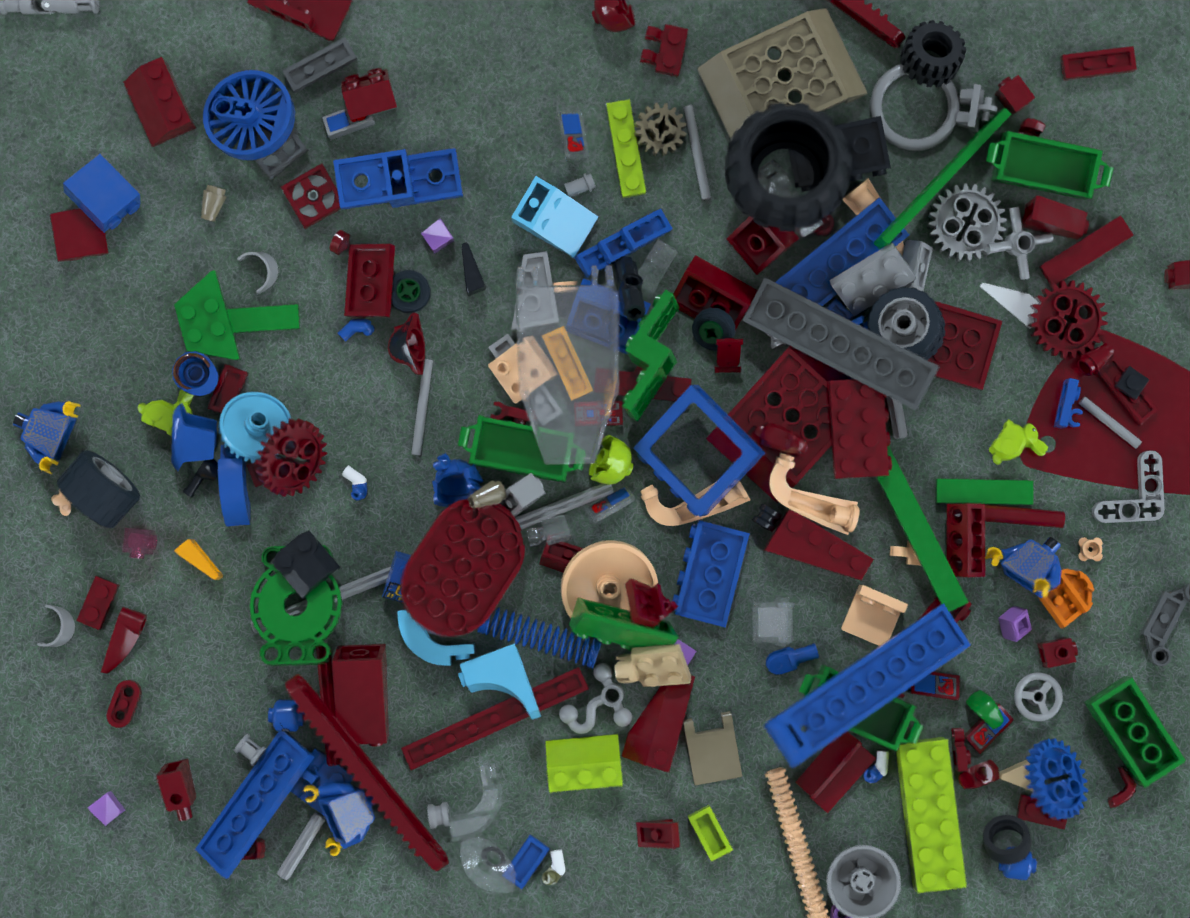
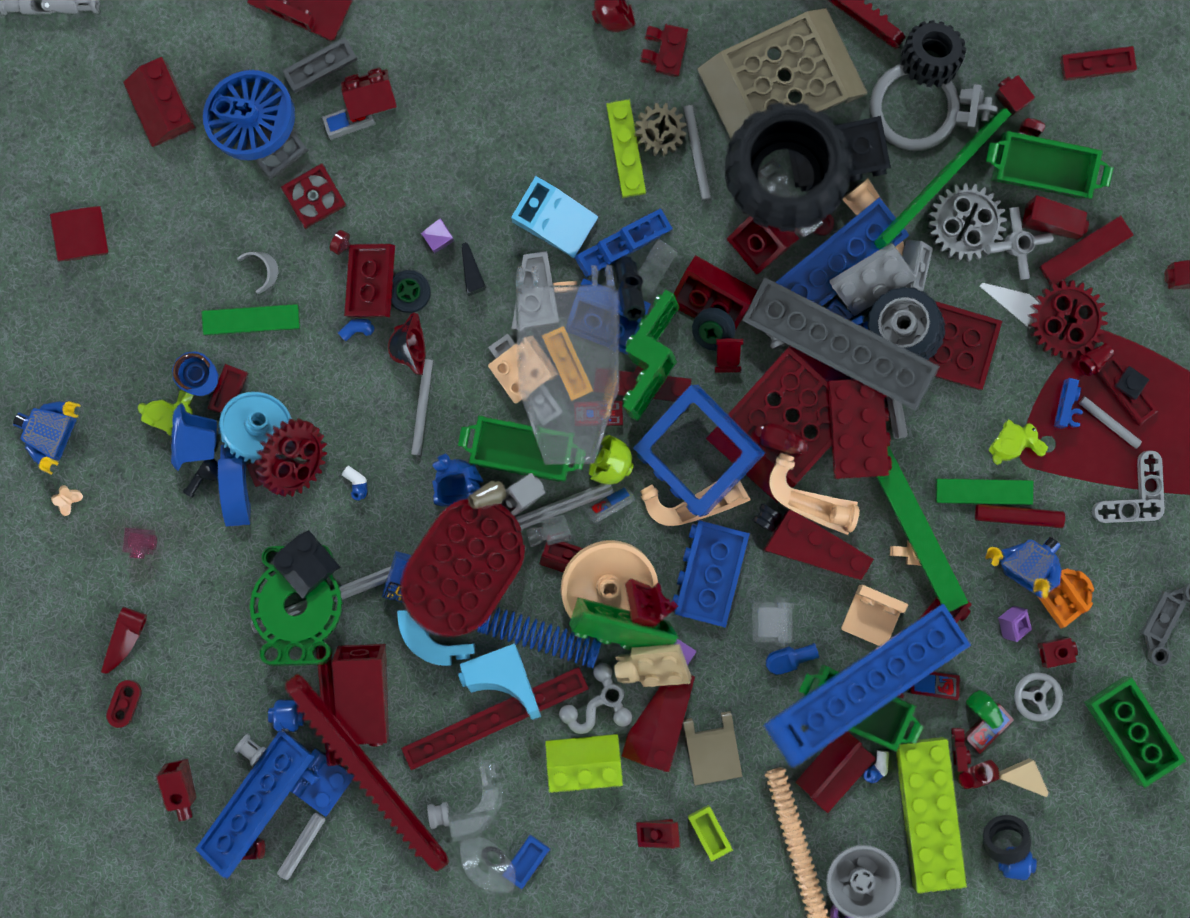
(67, 627): light grey helmet -> none
(98, 489): black wheel -> none
(98, 602): dark red plate -> none
(102, 193): blue brick -> none
(106, 808): medium lavender slope -> none
(197, 557): light orange slope -> none
(206, 320): green wing -> none
(212, 202): dark tan cone -> none
(346, 812): blue torso -> none
(397, 178): blue bracket -> none
(519, 415): dark red plate -> none
(556, 870): arm -> none
(573, 135): slope -> none
(580, 185): light grey pin -> none
(966, 539): dark red brick -> none
(1030, 812): dark red plate -> none
(1059, 798): blue gear -> none
(1095, 544): light nougat plate -> none
(1125, 794): dark red hair -> none

